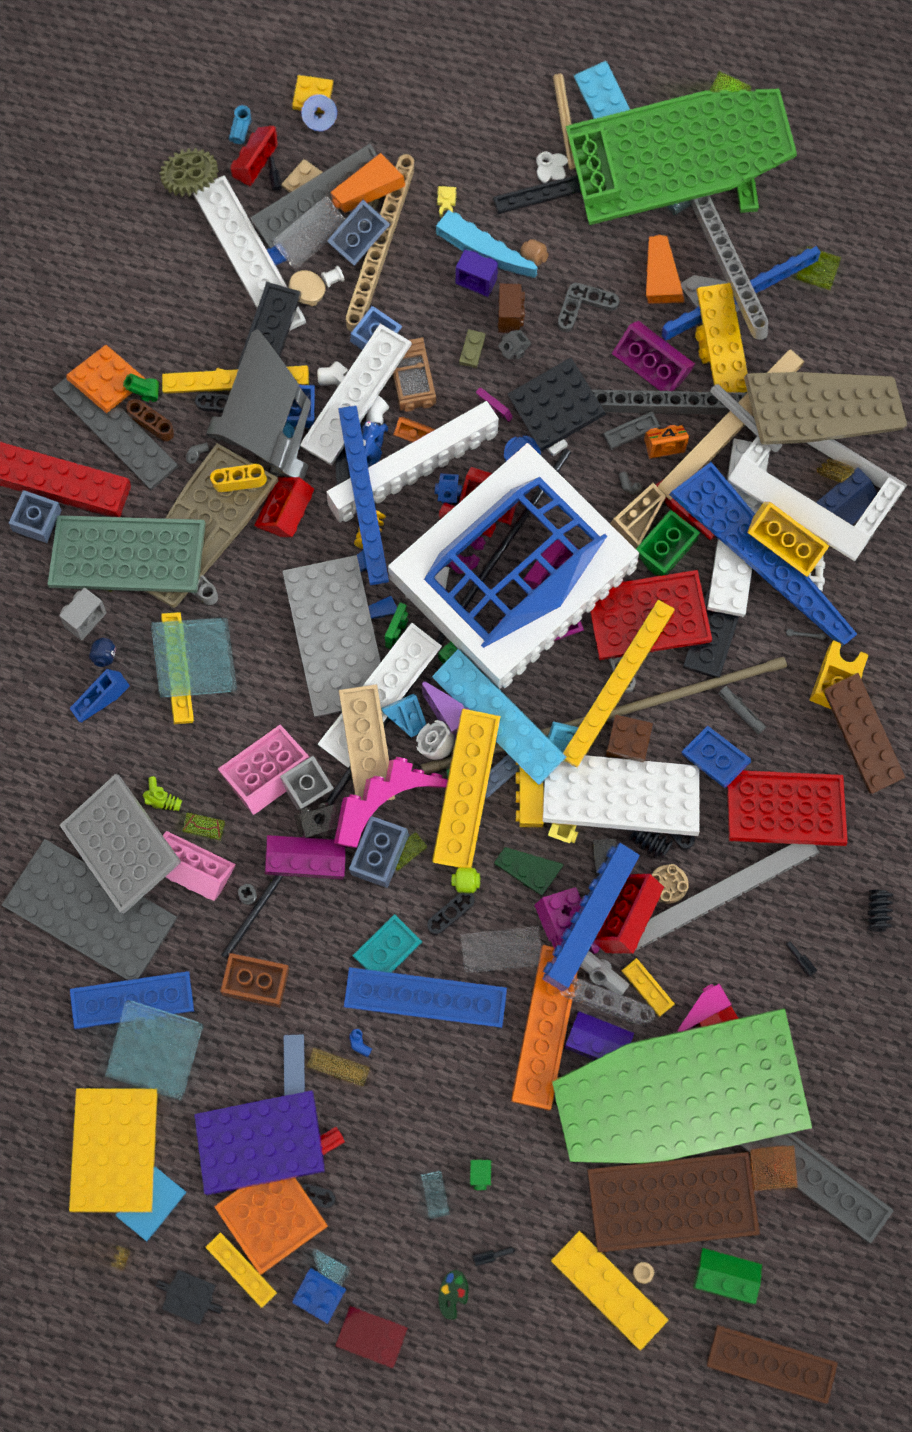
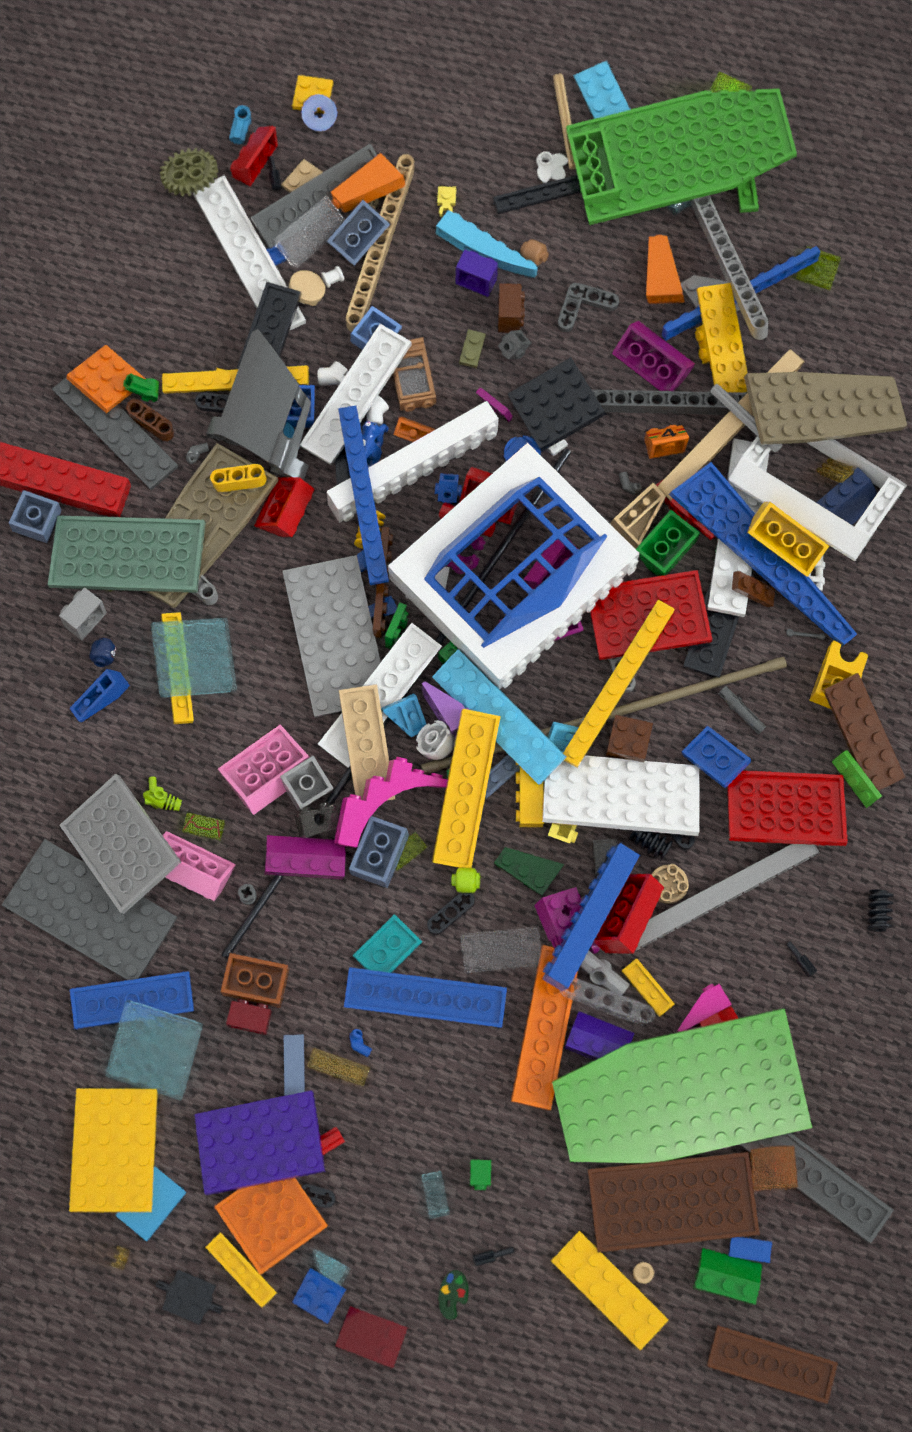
(249, 1017): none -> dark red brick
(382, 589): none -> reddish brown plate
(630, 431): dark grey tile -> none
(750, 1249): none -> blue tile
(753, 589): none -> reddish brown plate
(856, 778): none -> bright green plate

